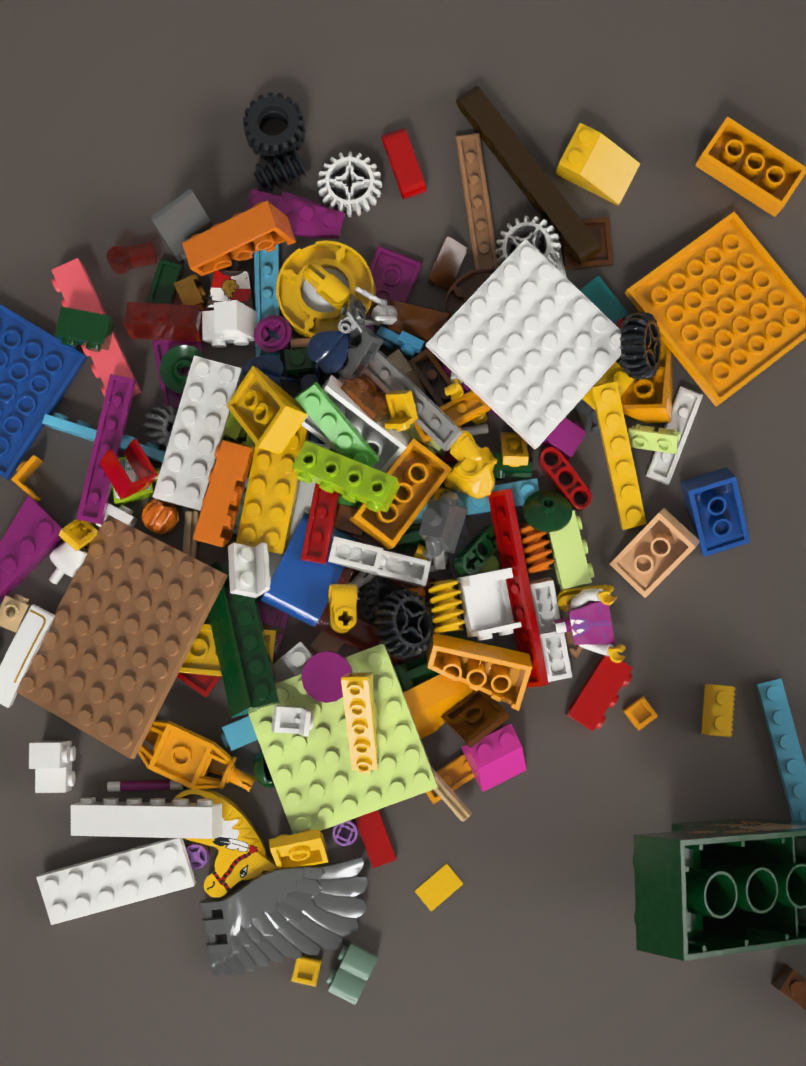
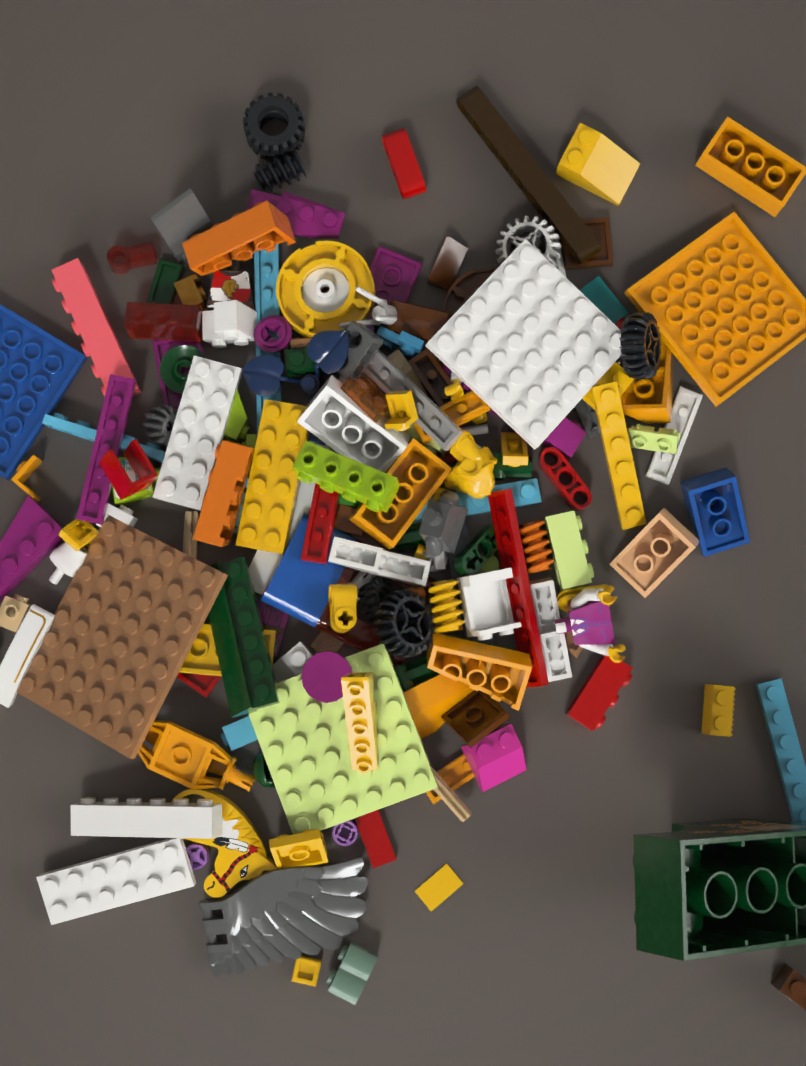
(52, 765): white brick -> none
(84, 329): dark green brick -> none
(143, 785): magenta bar -> none
(160, 516): orange piece -> none
(249, 569): white bracket -> none
(266, 411): yellow slope -> none
(292, 720): white bracket -> none
(327, 285): yellow arm -> none
(335, 425): bright green plate -> none
(340, 183): white gear -> none
(352, 316): dark grey hinge -> none
(476, 201): medium nougat tile -> none
(547, 518): dark green dish -> none
(640, 713): light orange tile -> none

